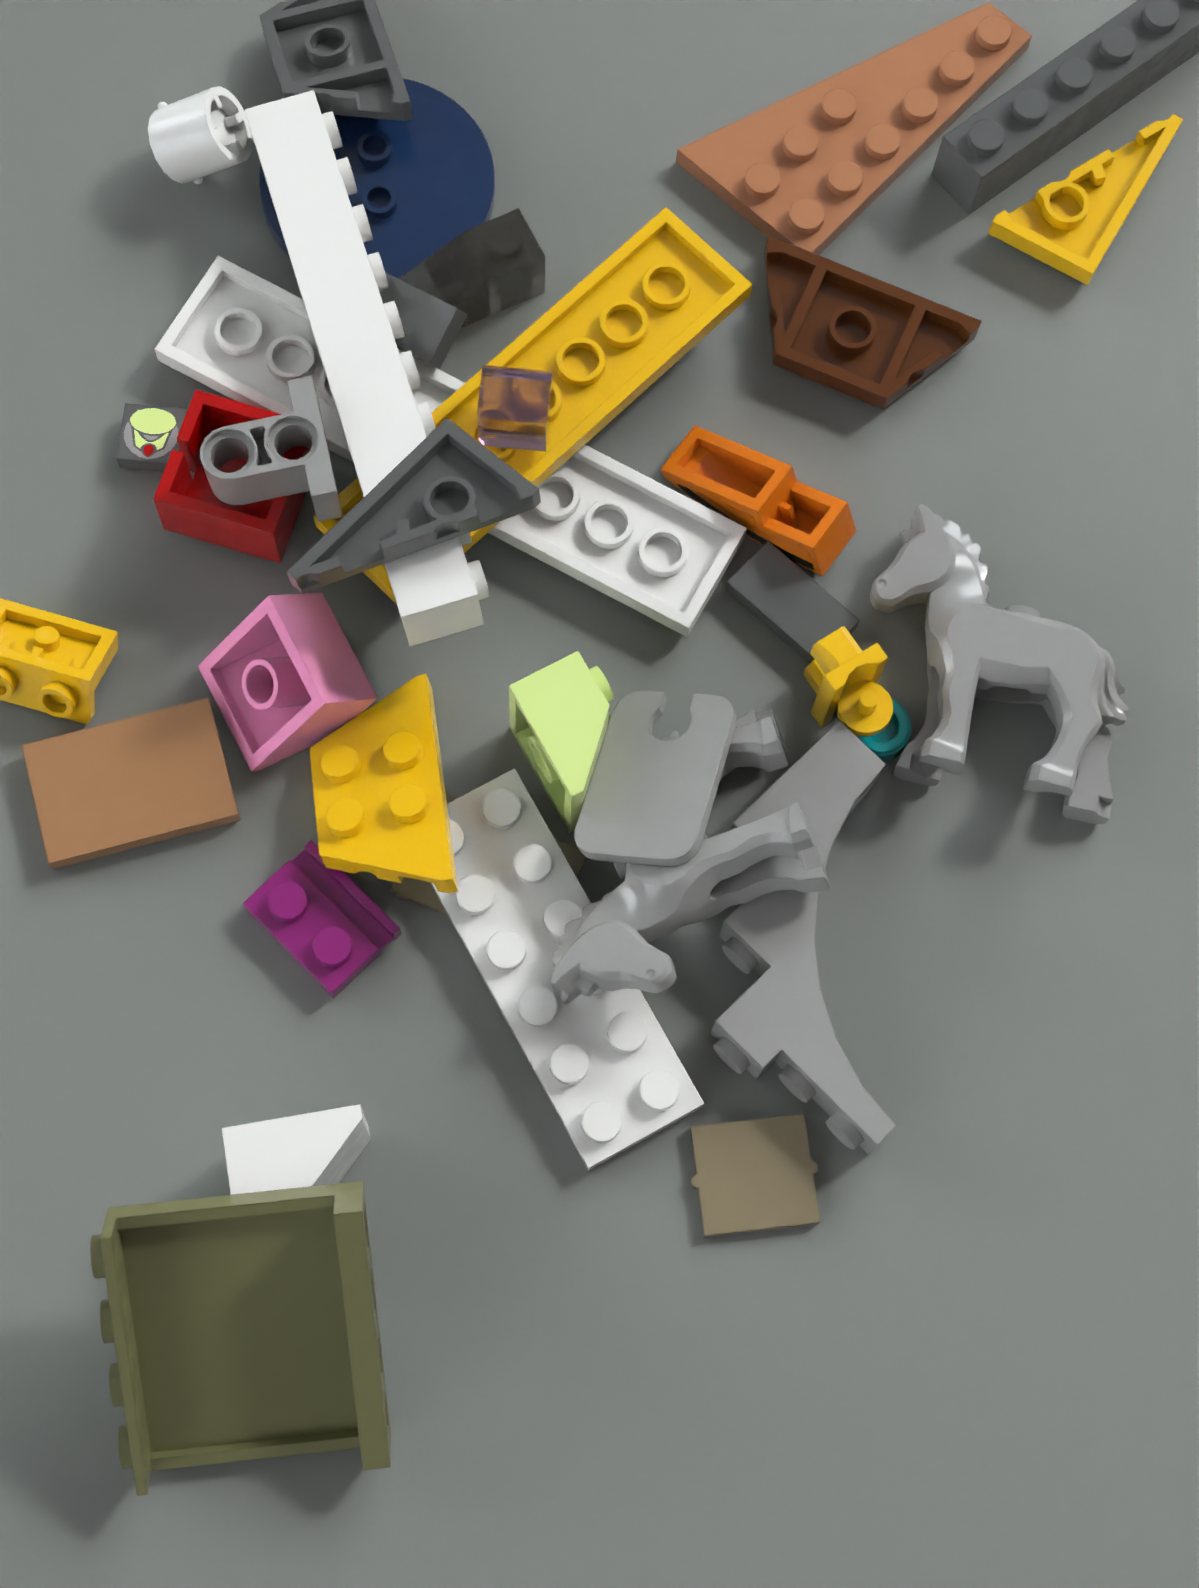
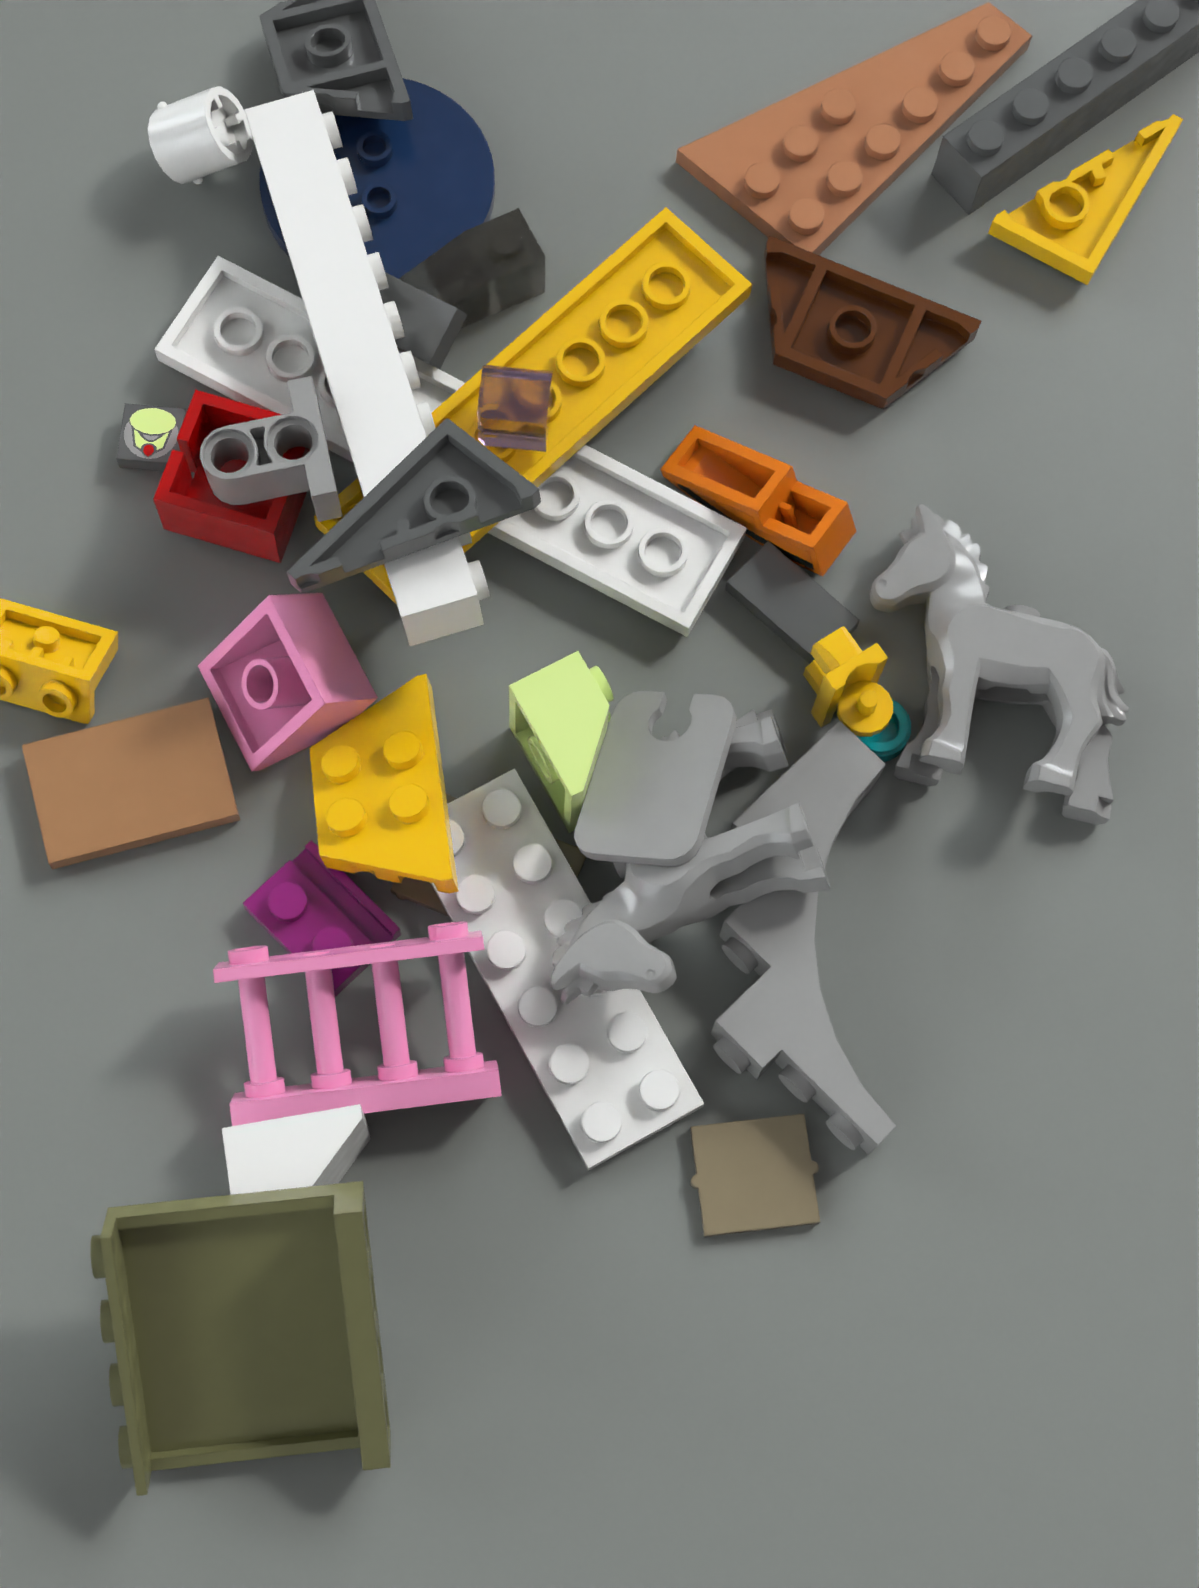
(398, 1078): none -> bright pink fence

